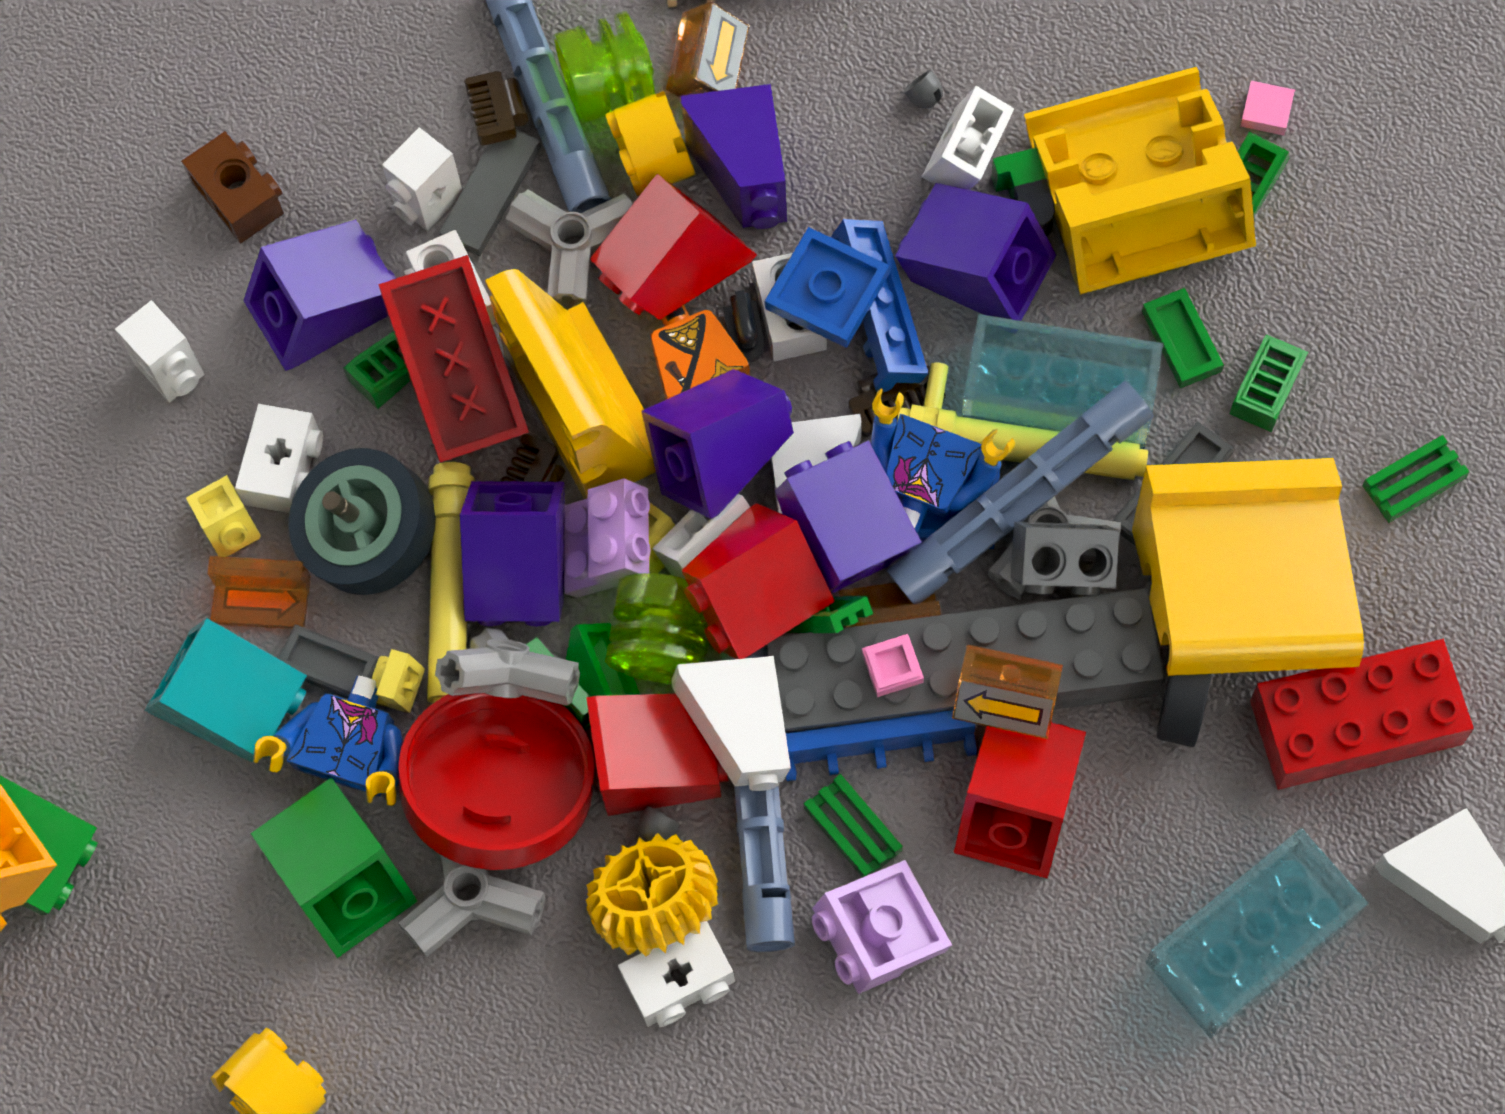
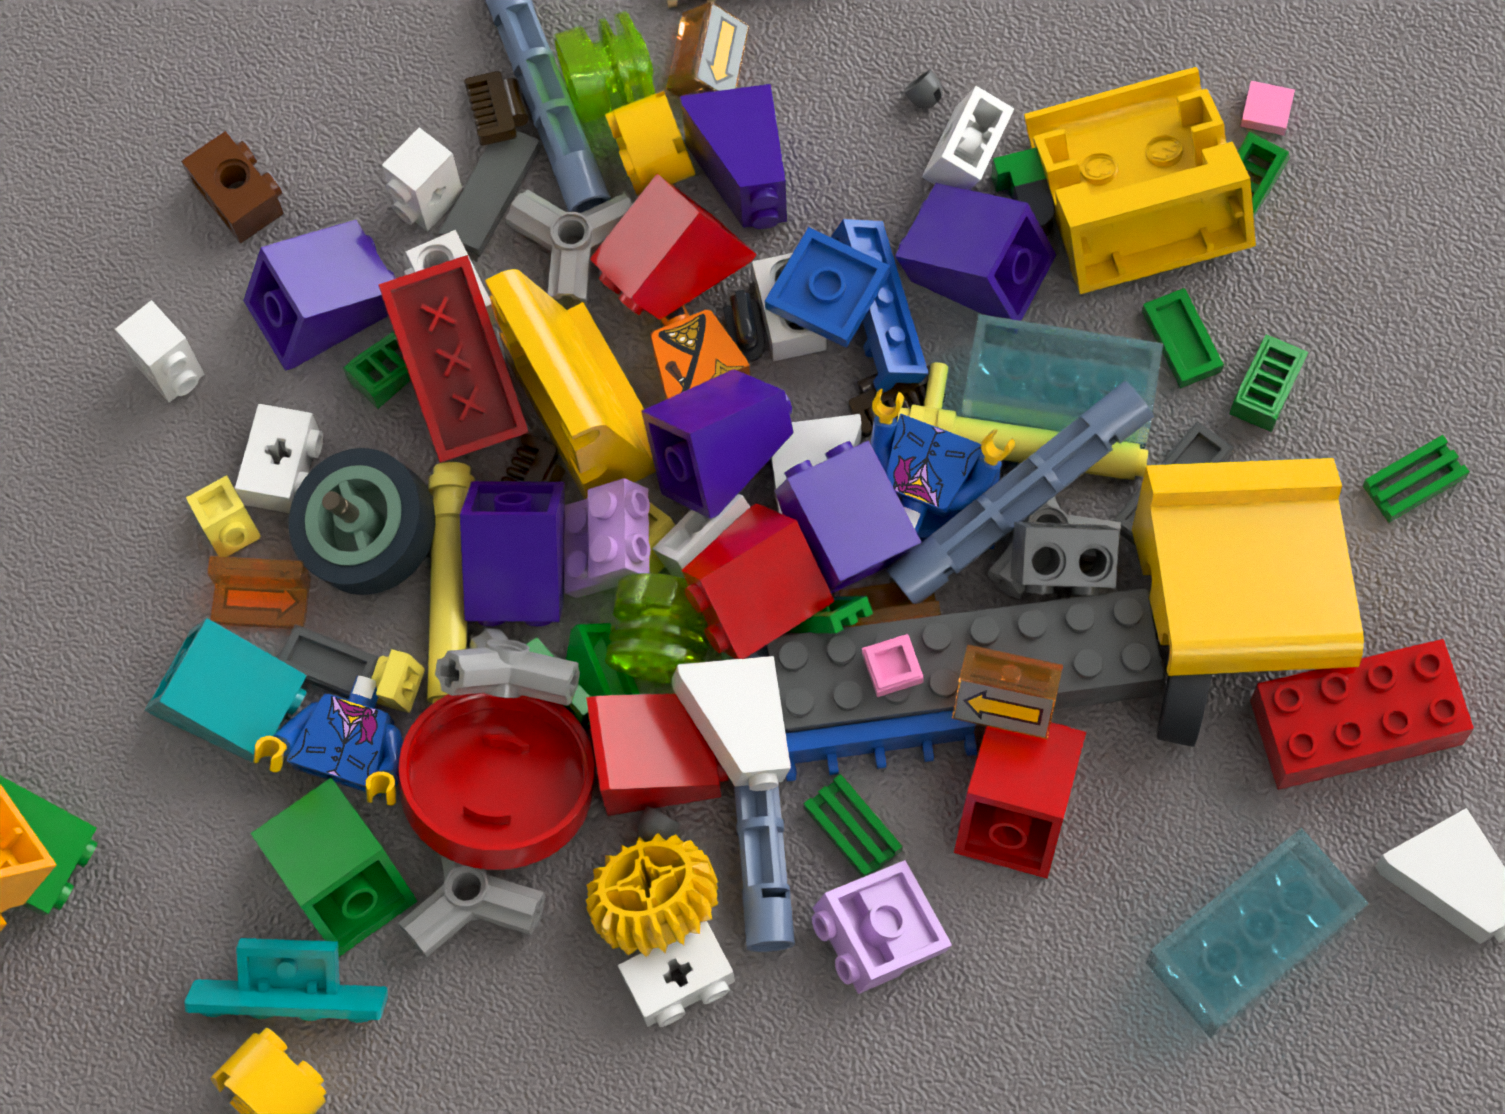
(287, 981): none -> teal bracket

